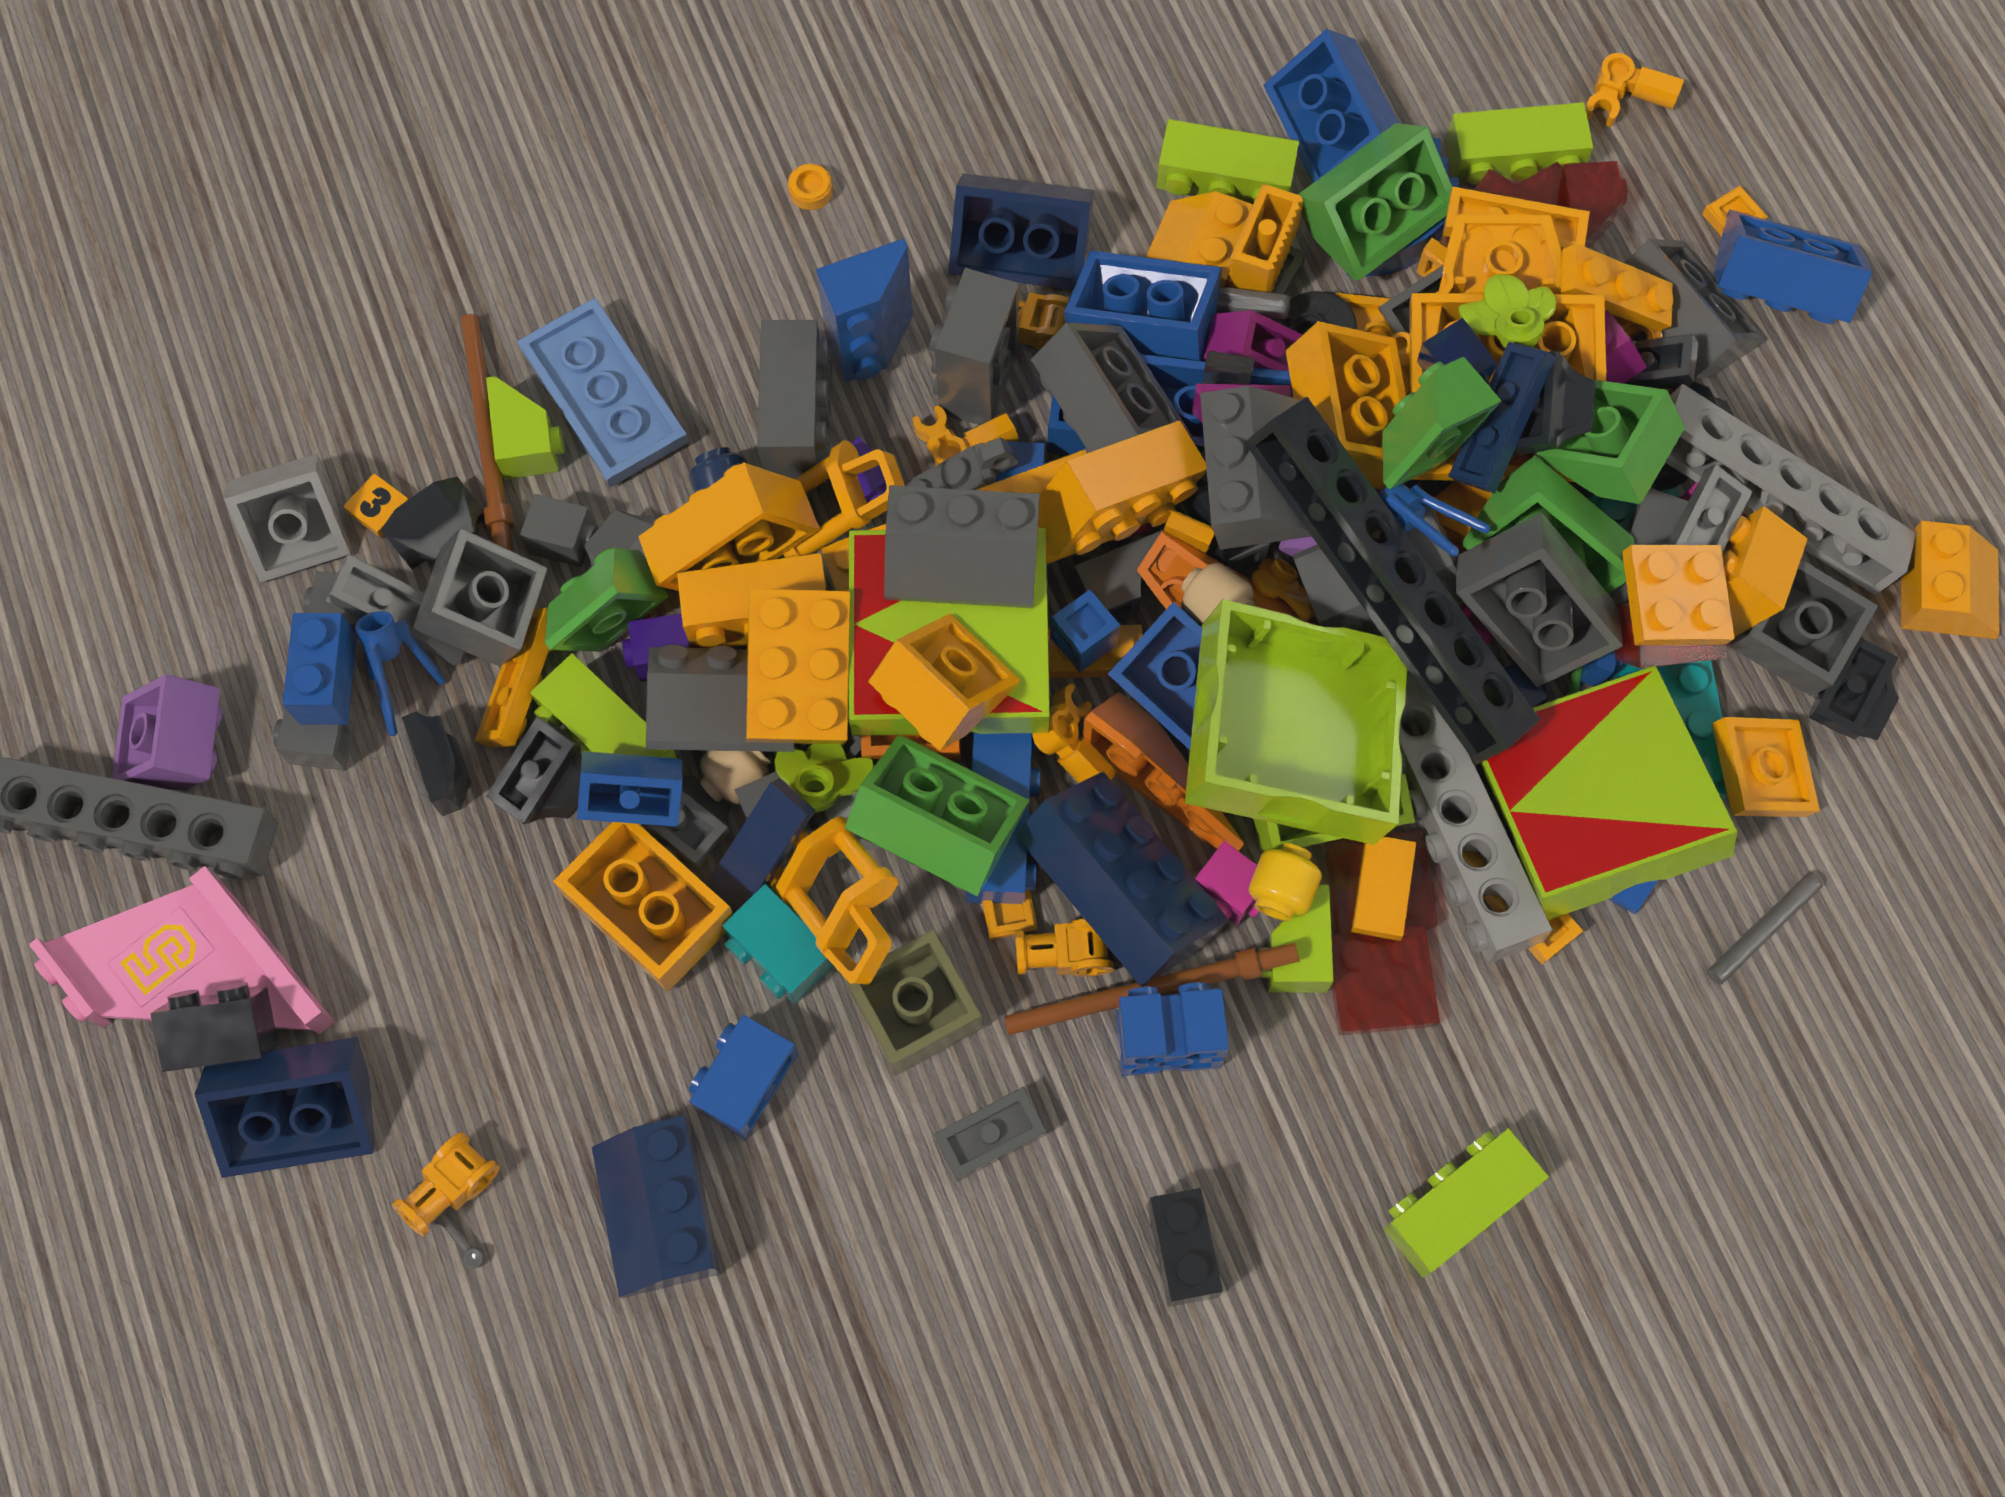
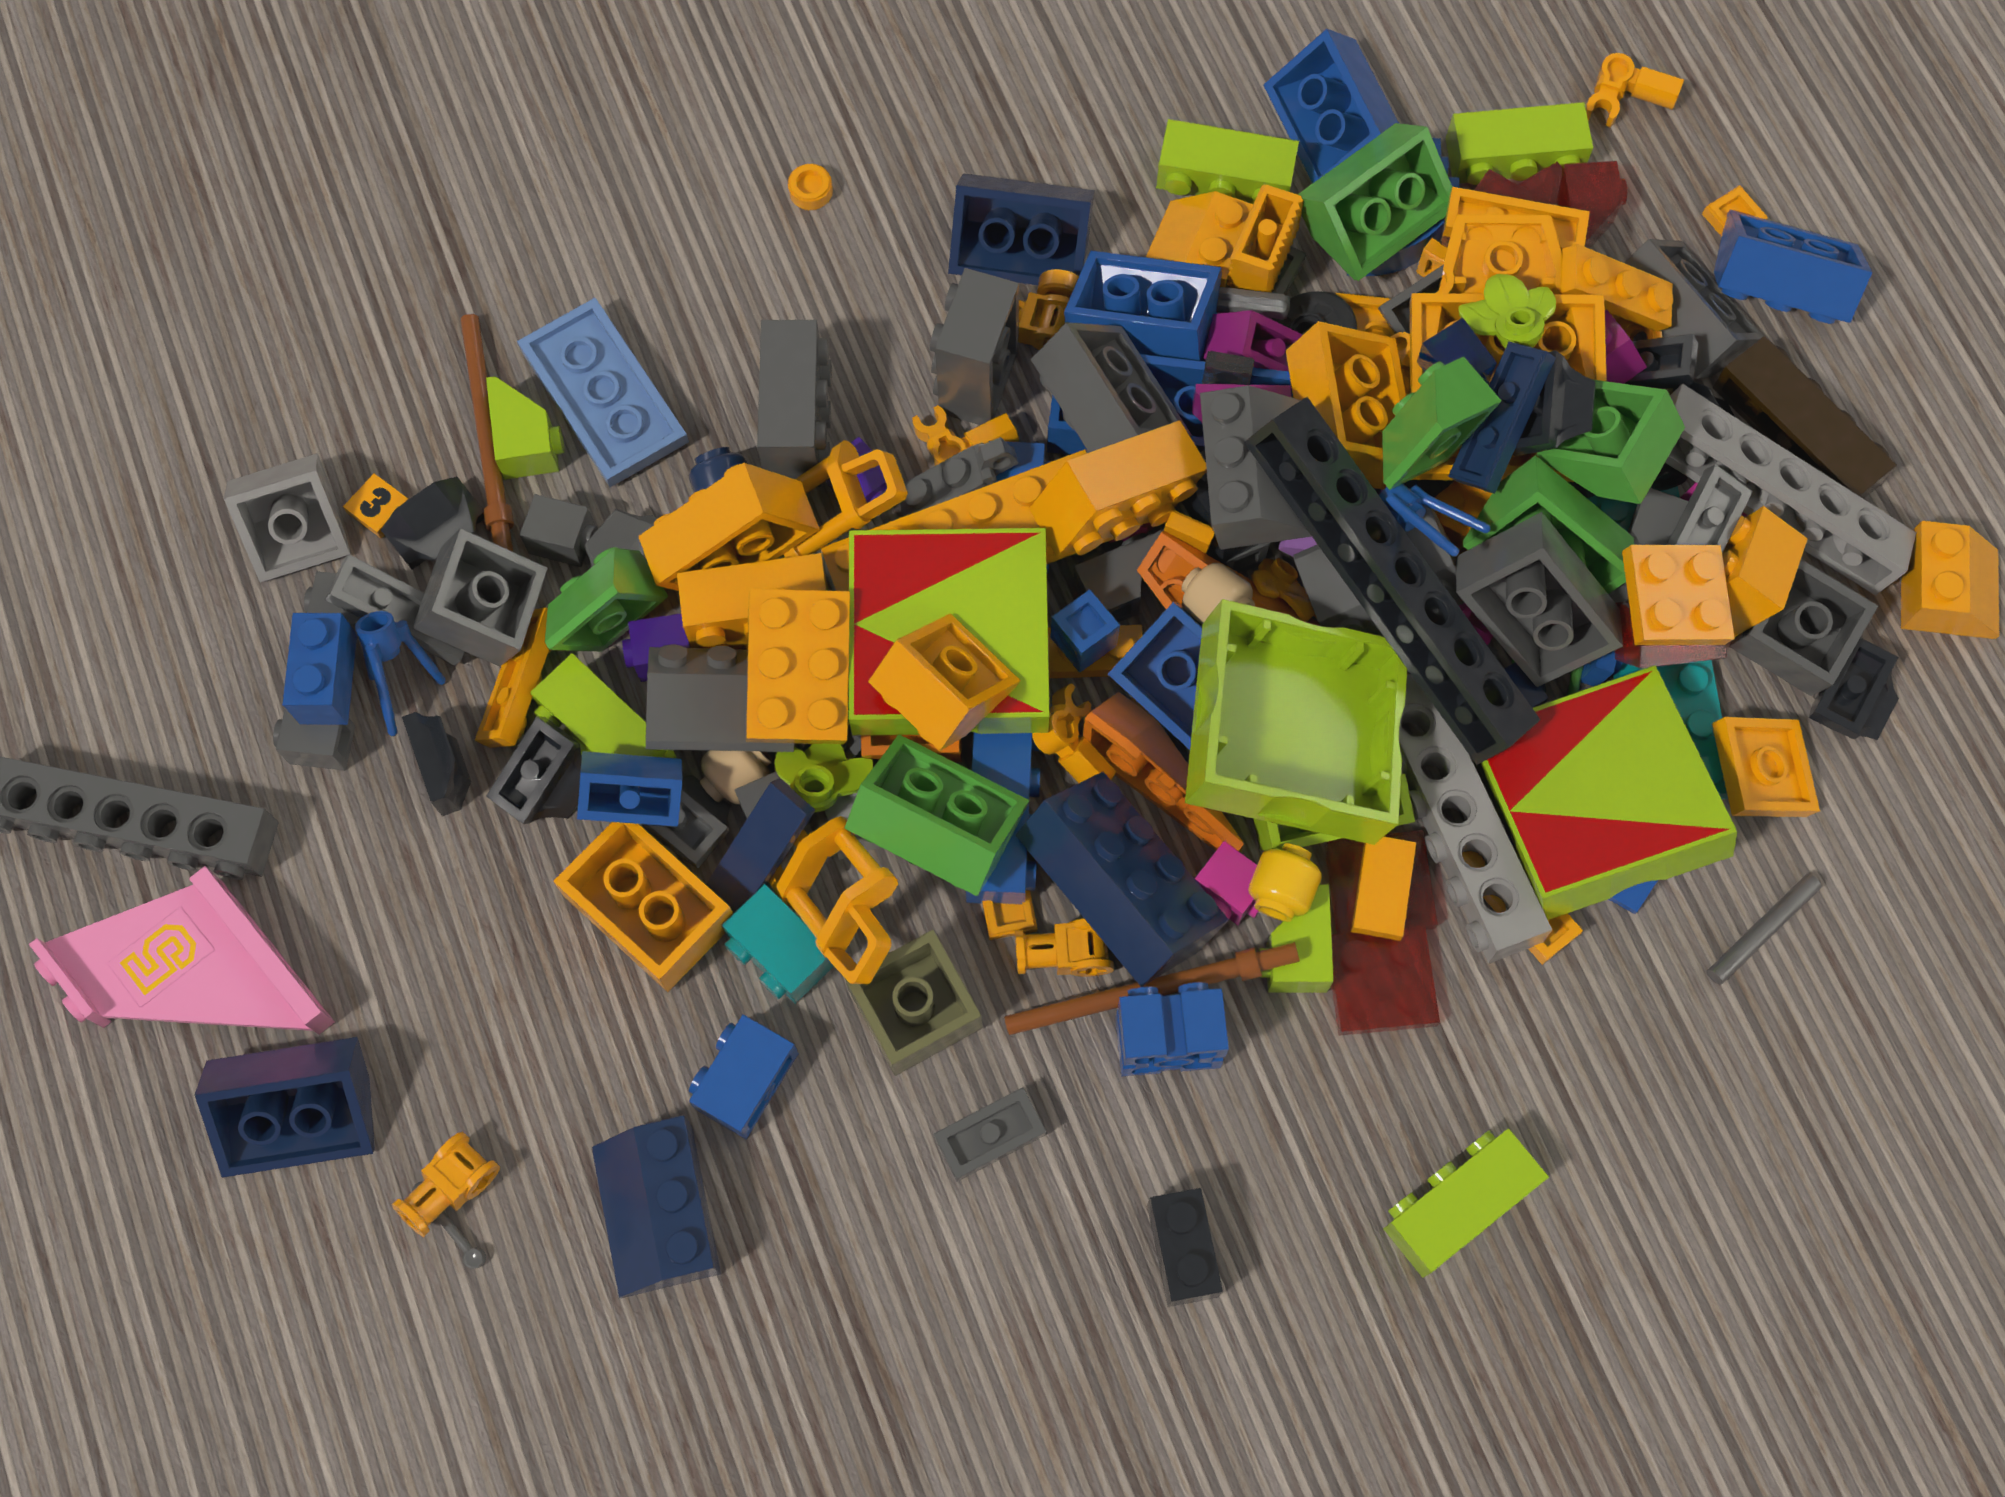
(168, 734): medium lavender slope -> none
(214, 1028): black brick -> none
(866, 308): blue slope -> none
(961, 546): dark grey slope -> none
(1057, 282): none -> light orange tile
(1801, 418): none -> dark brown brick

